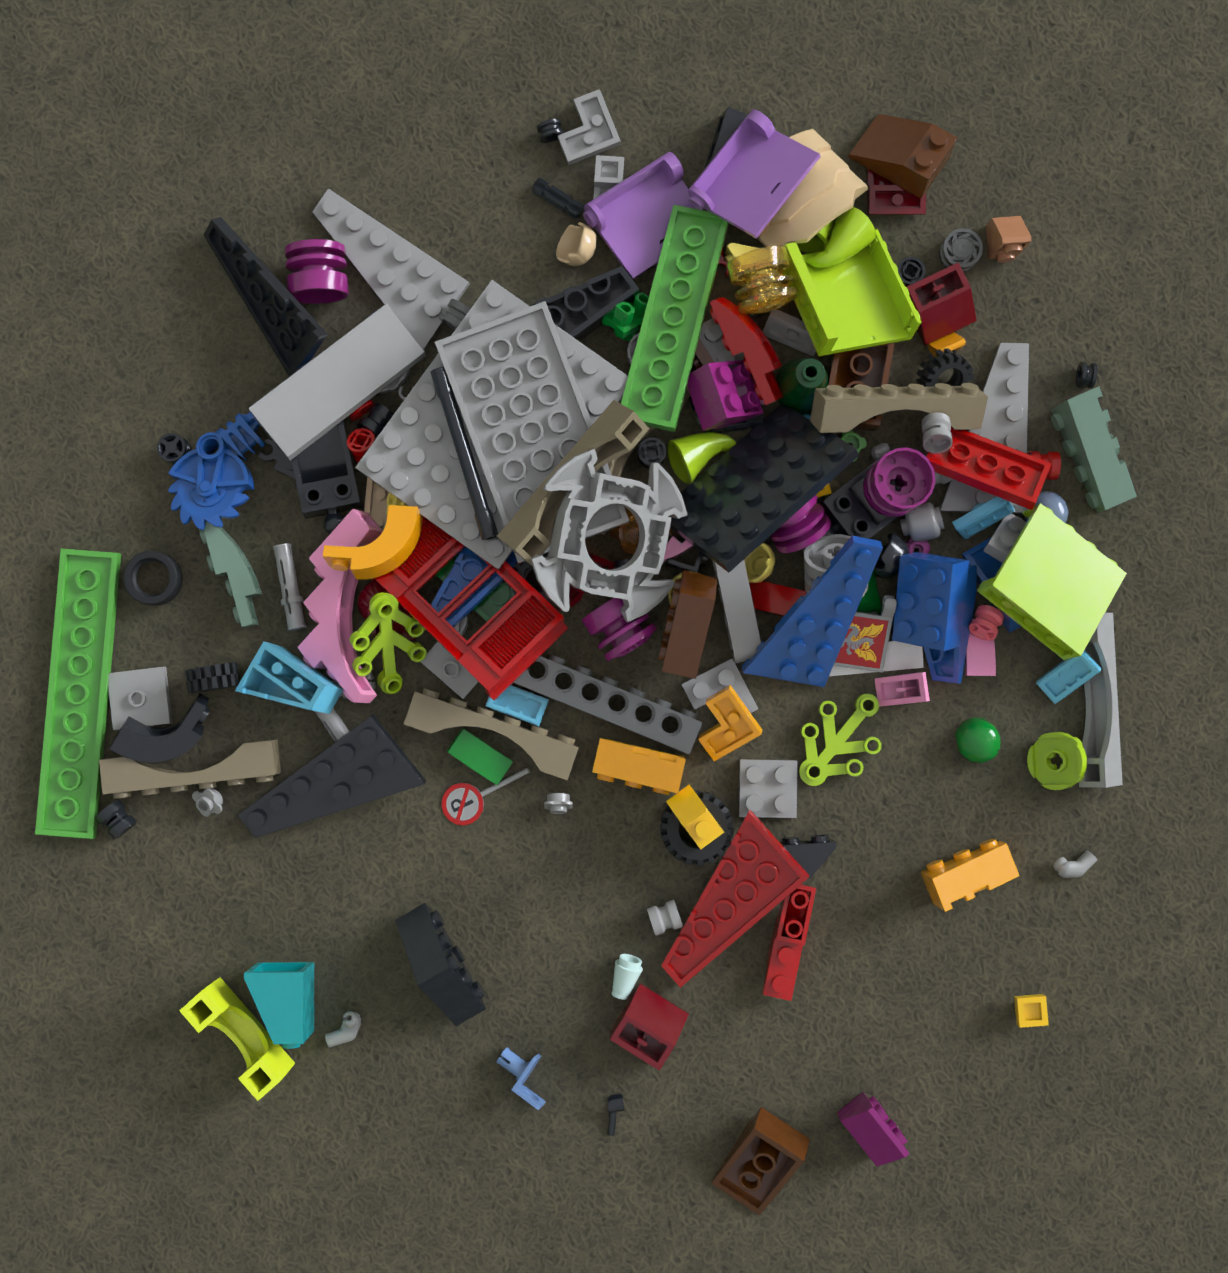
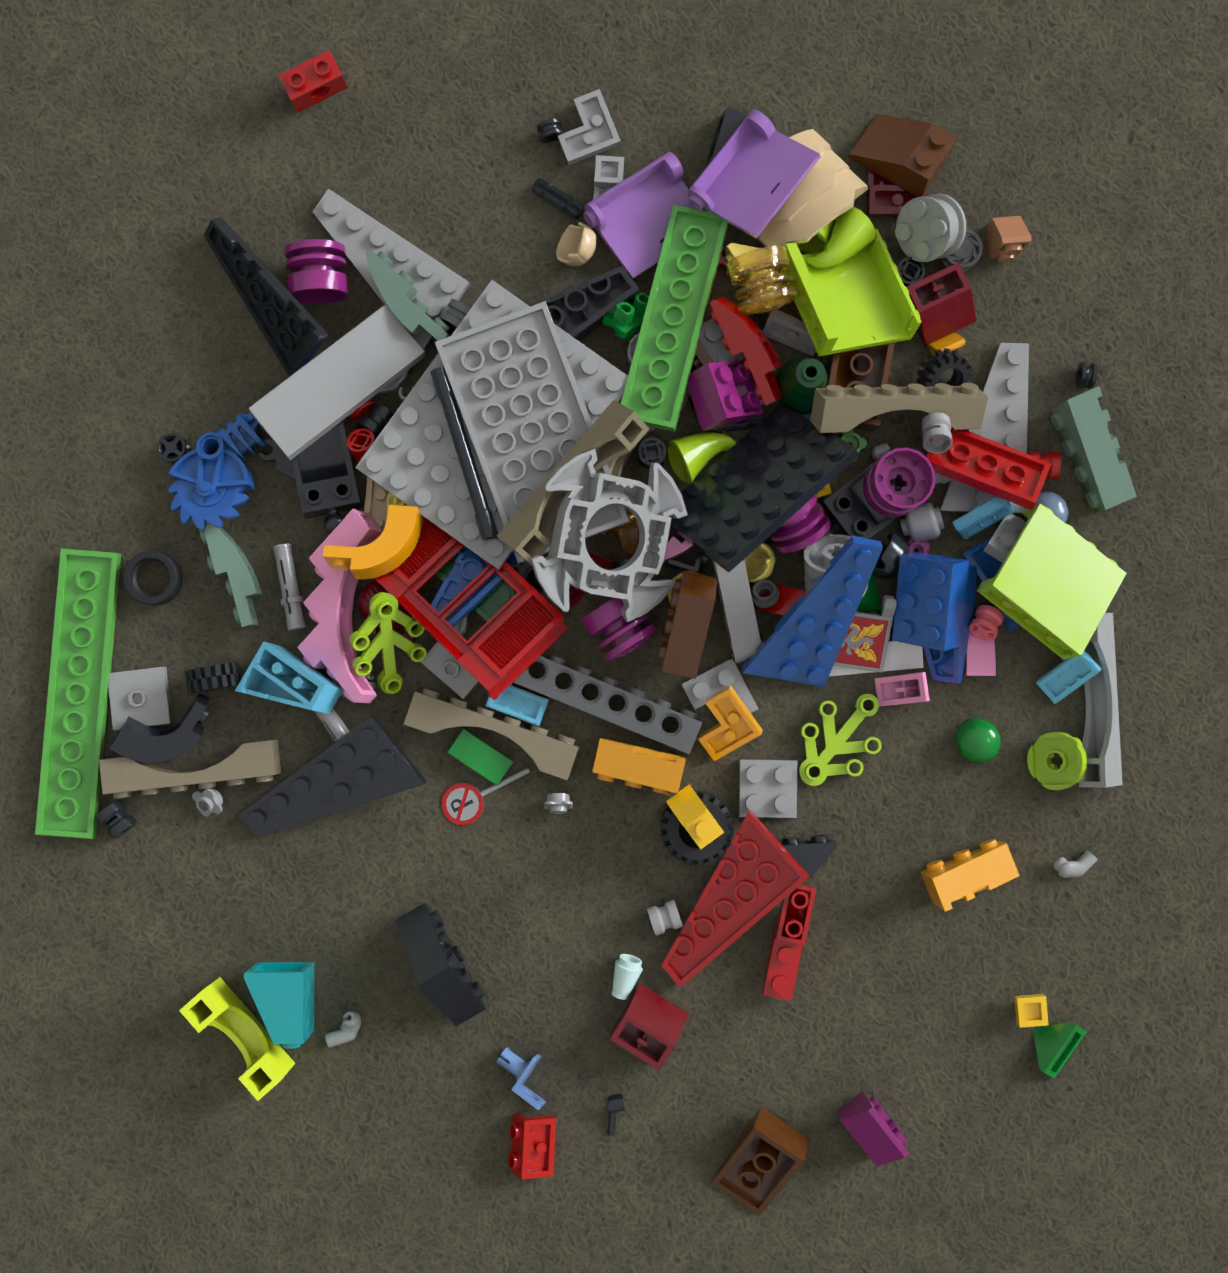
(313, 81): none -> red brick
(397, 293): none -> sand green slope
(532, 1146): none -> red bracket
(763, 587): none -> dark grey plate
(930, 227): none -> light grey wheel
(1055, 1045): none -> green slope

